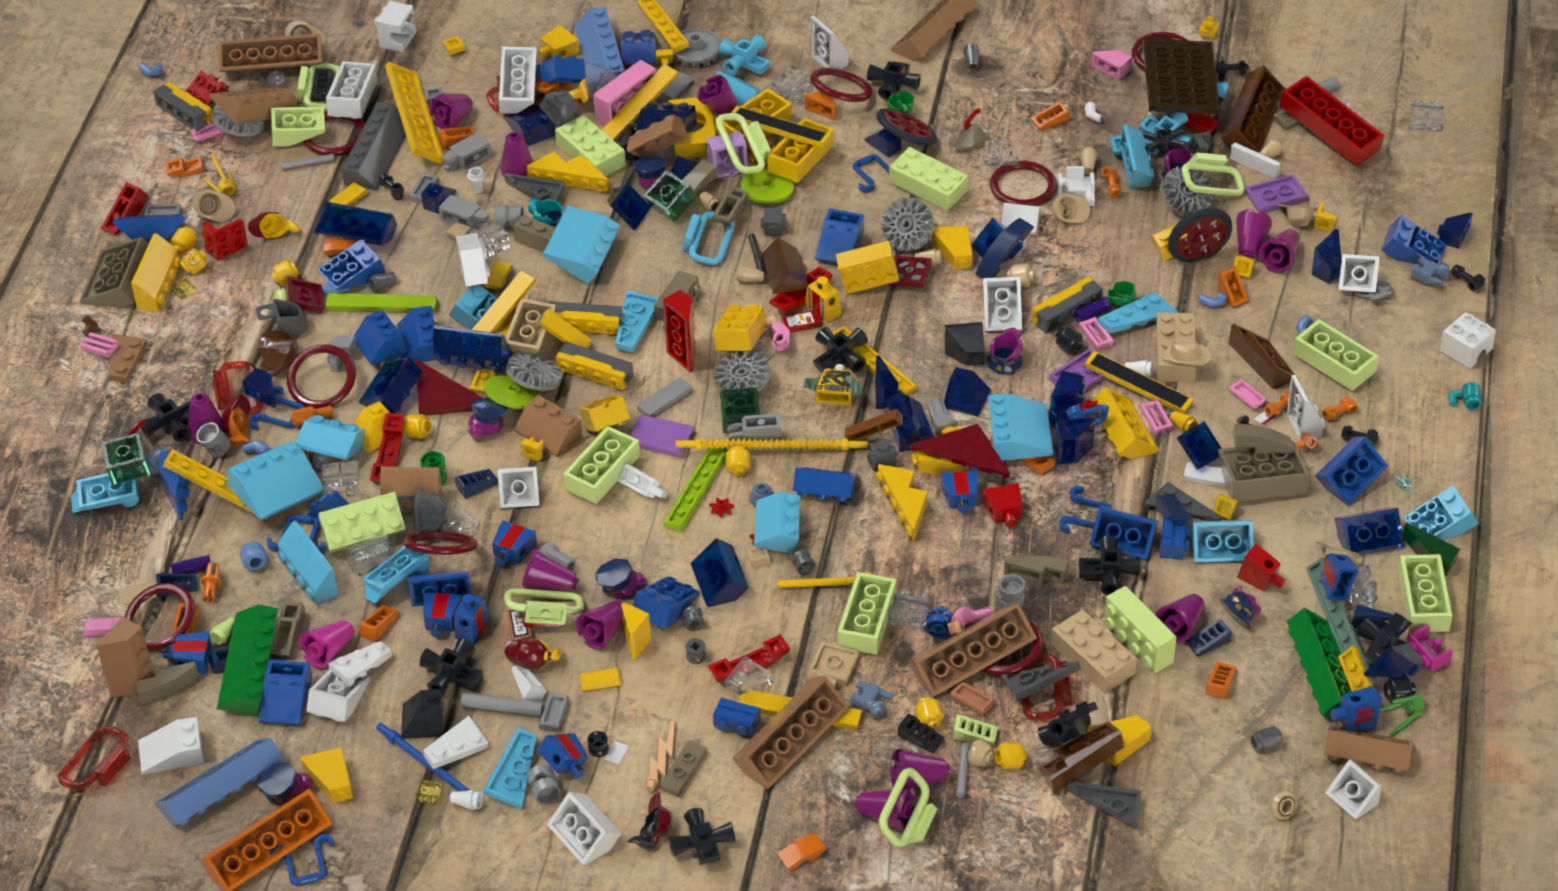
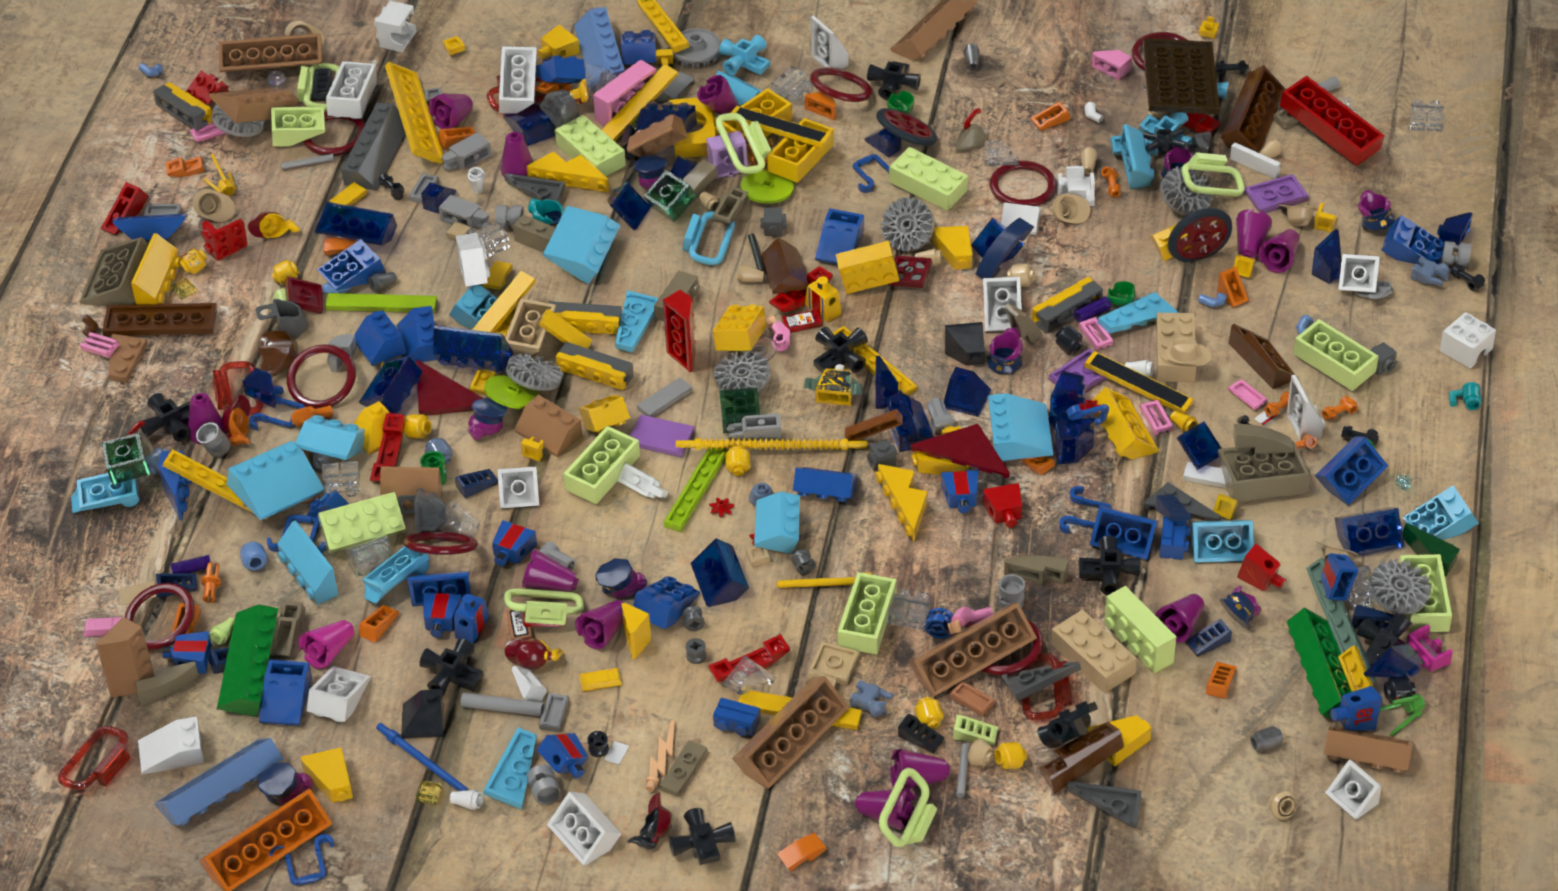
(152, 312): none -> reddish brown plate
(184, 239): yellow head -> none
(258, 446): medium blue arm -> none
(357, 663): white wing -> none
(441, 446): none -> sand blue head
(456, 744): white wing -> none
(1027, 327): none -> dark tan slope
(1375, 211): none -> piece
(1386, 358): none -> dark grey brick
(1399, 587): none -> light grey wheel
(1463, 254): none -> light grey wheel

